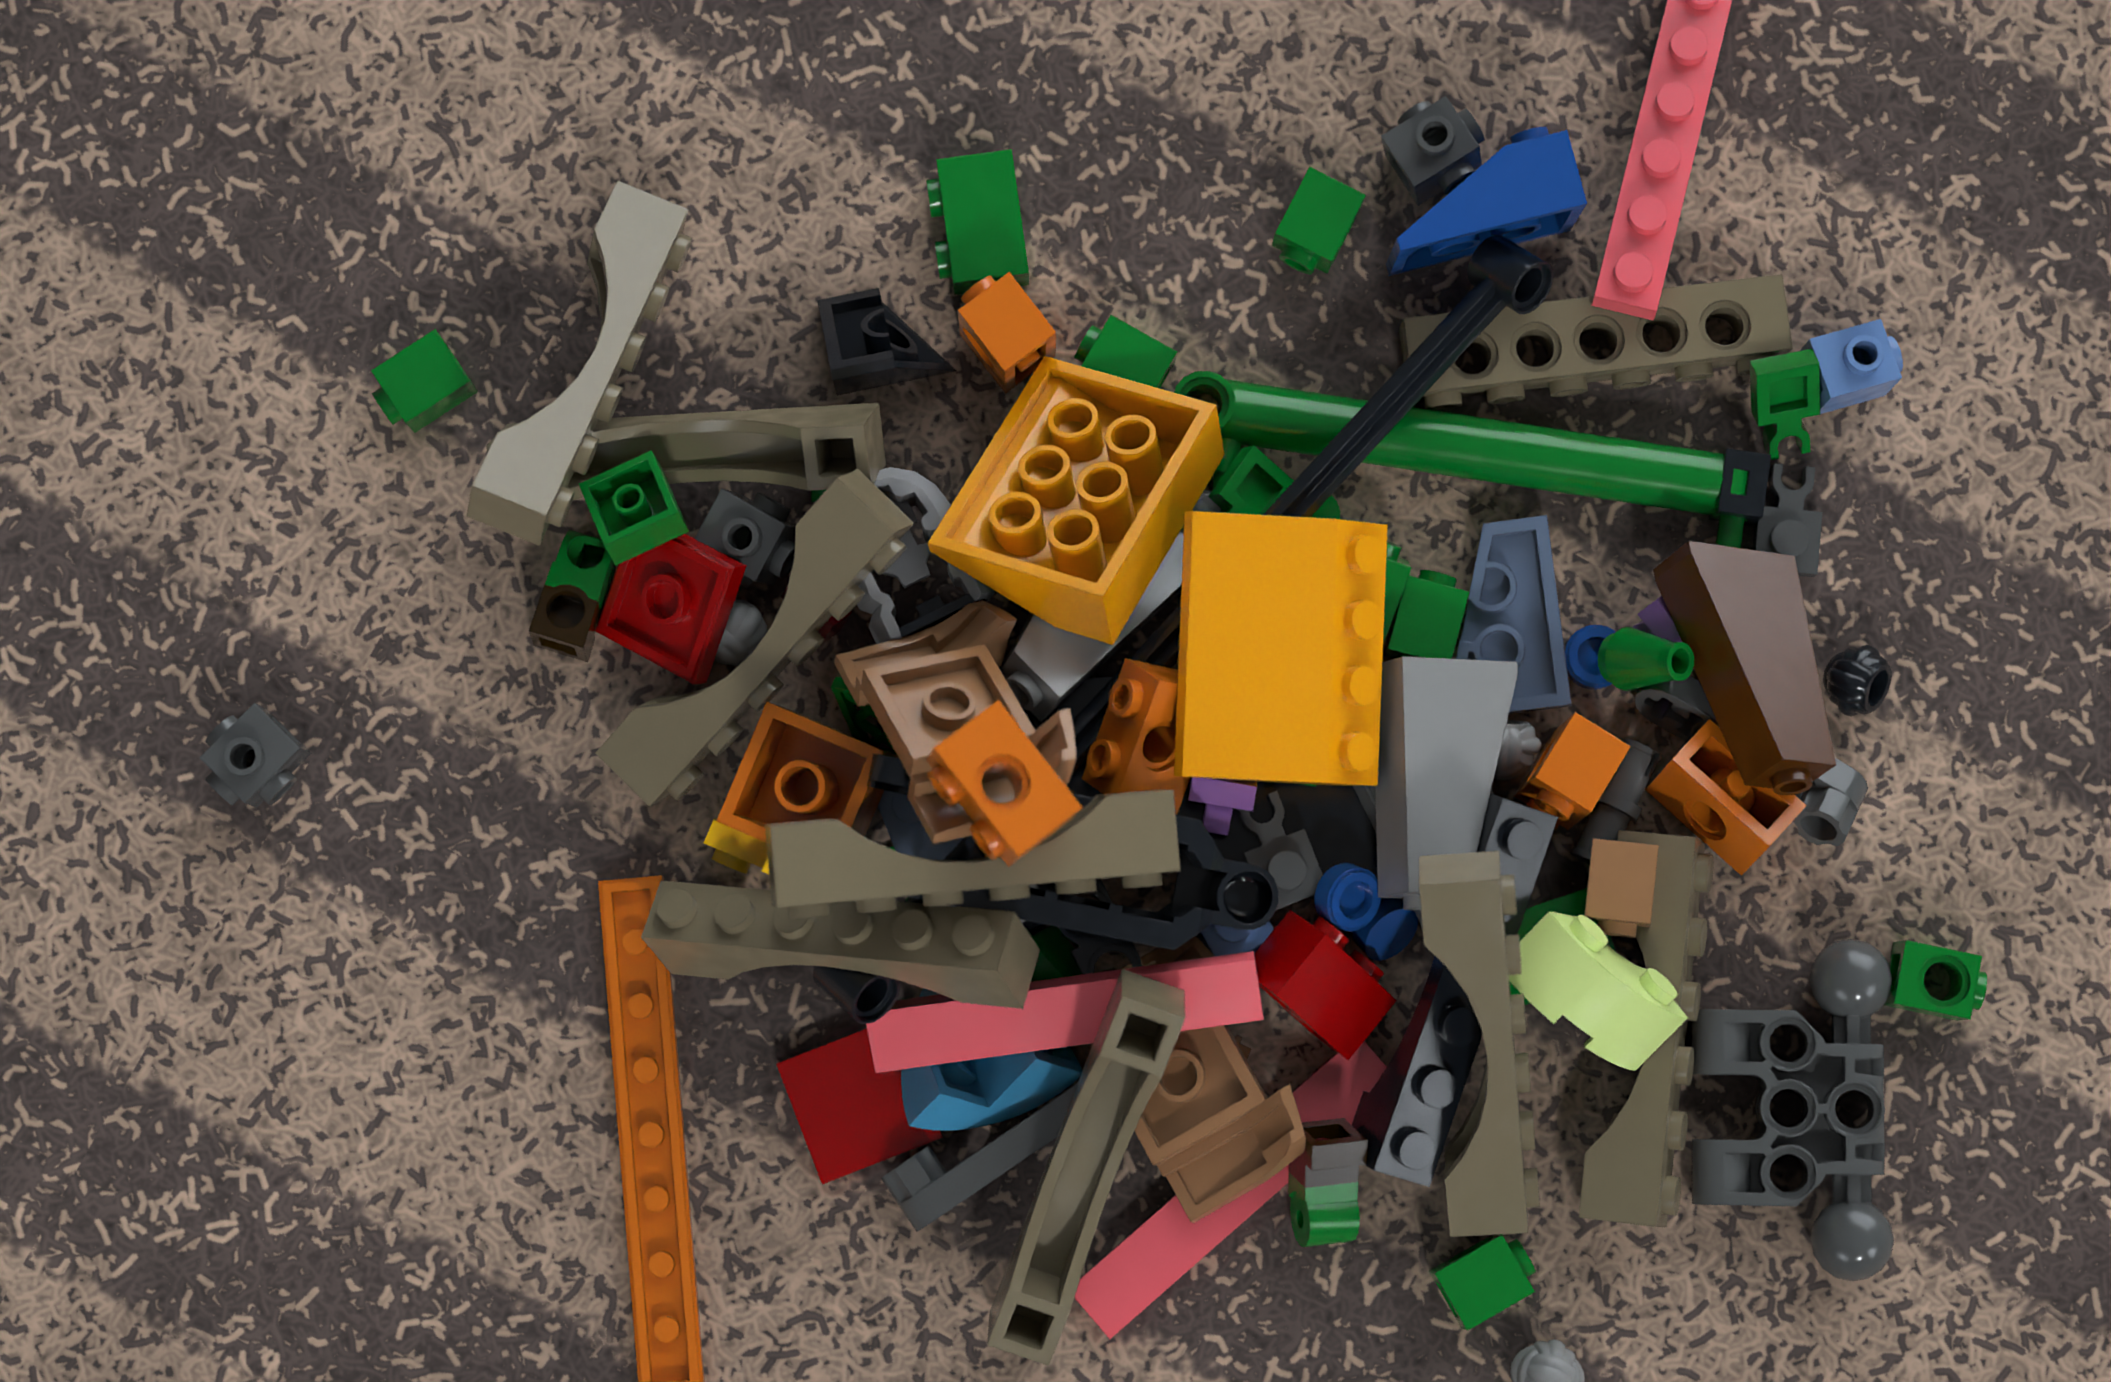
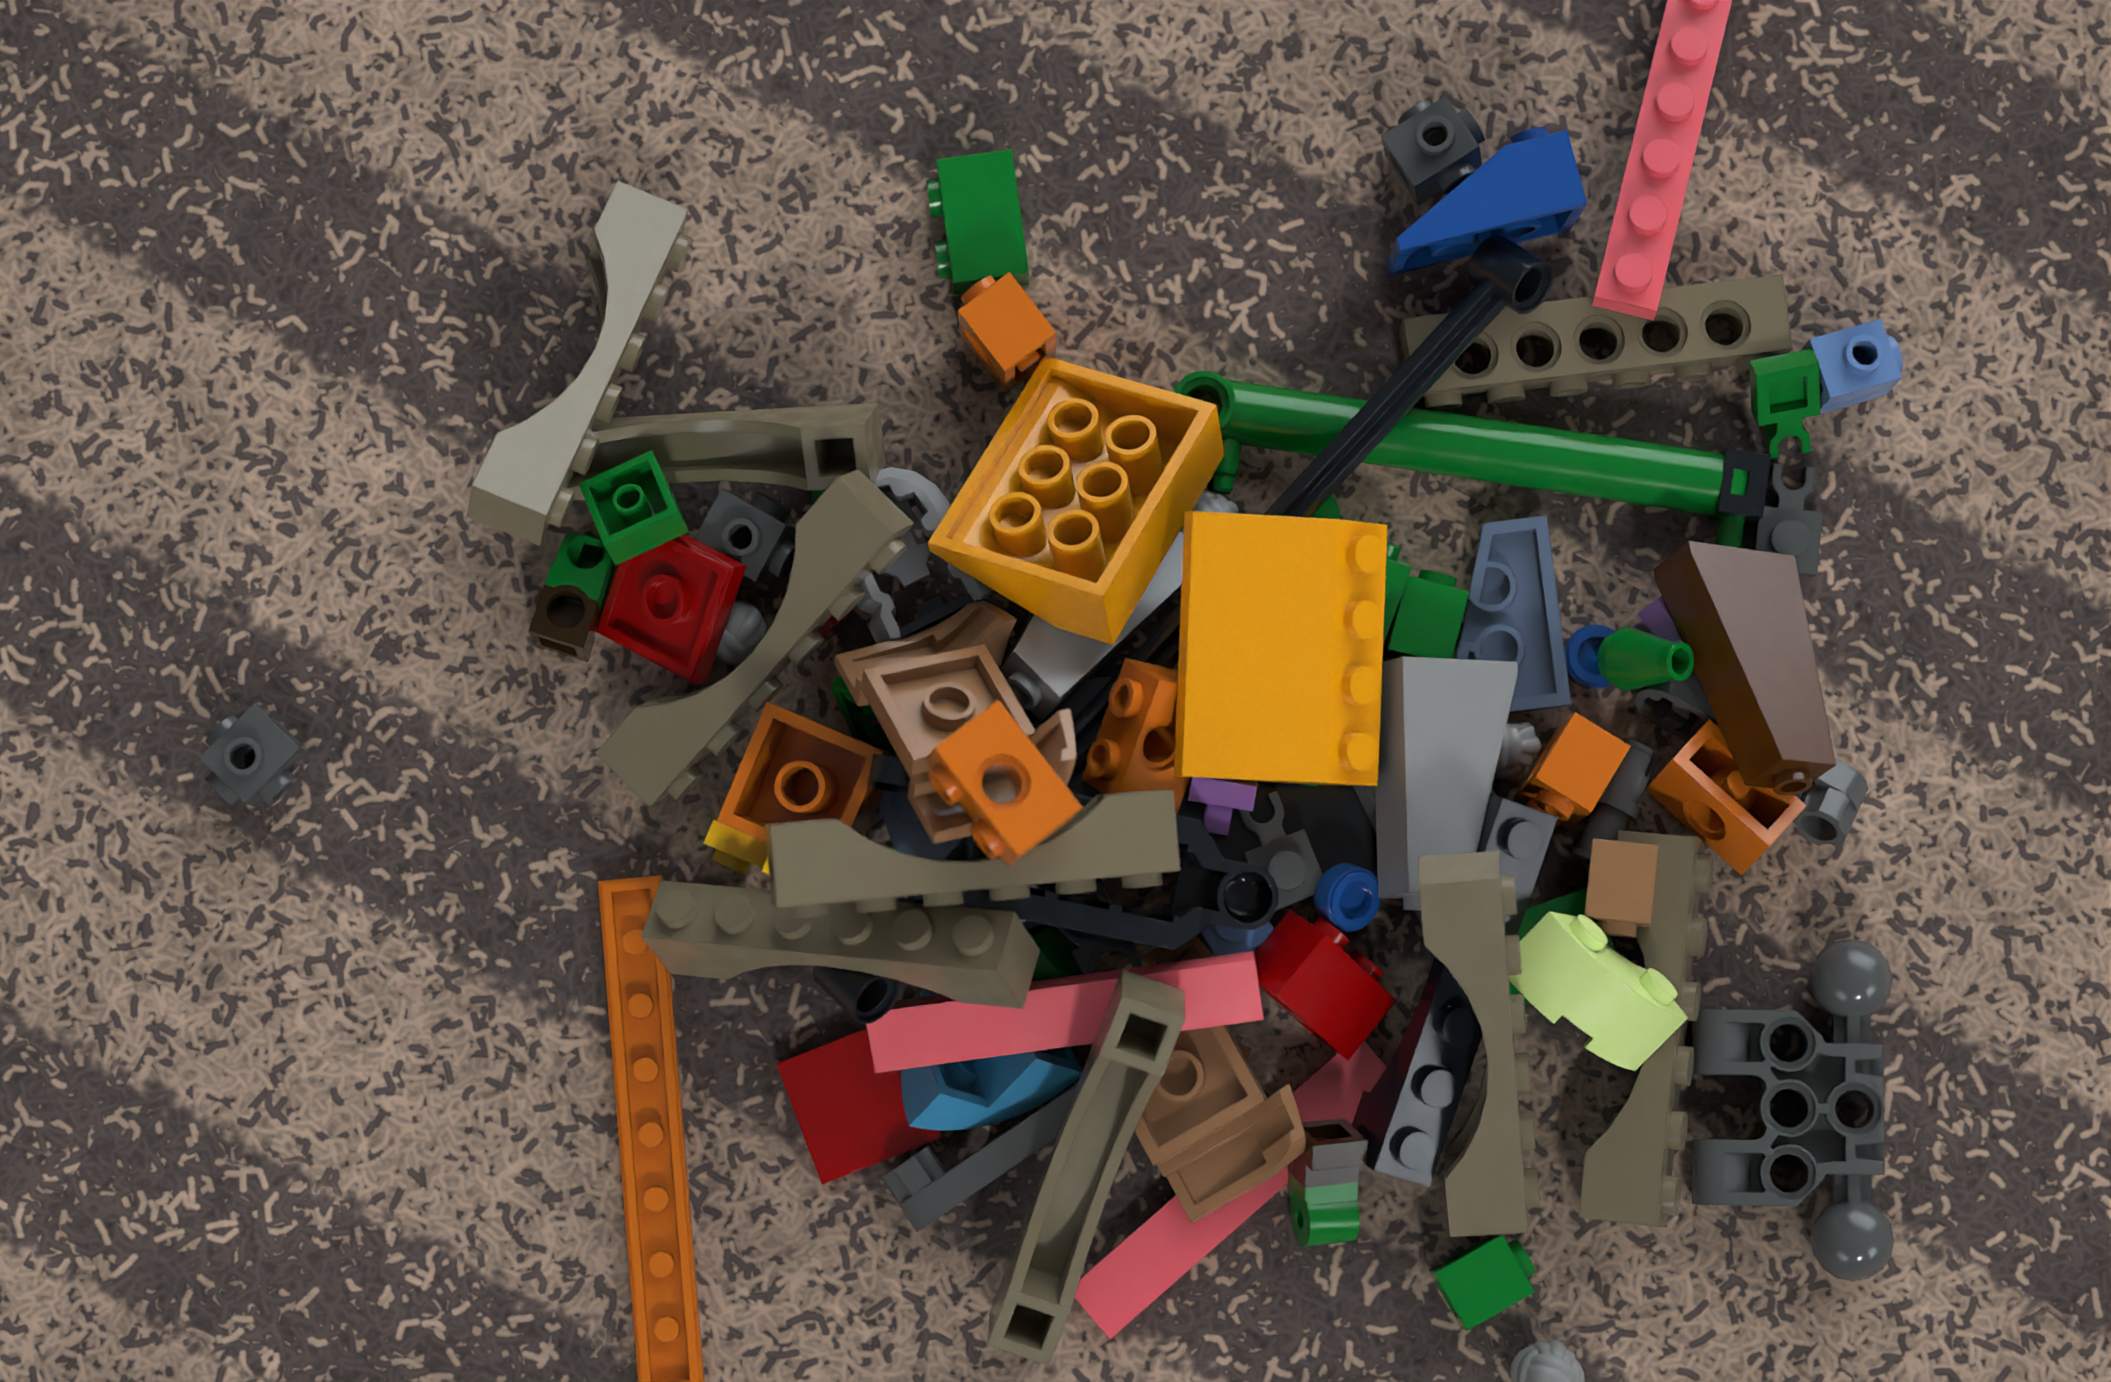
(421, 382): green brick -> none
(872, 345): black slope -> none
(1126, 353): green brick -> none
(1250, 484): green plate -> none
(1317, 222): green brick -> none
(1388, 931): blue tile -> none
(1857, 680): black piece -> none
(1908, 967): green brick -> none

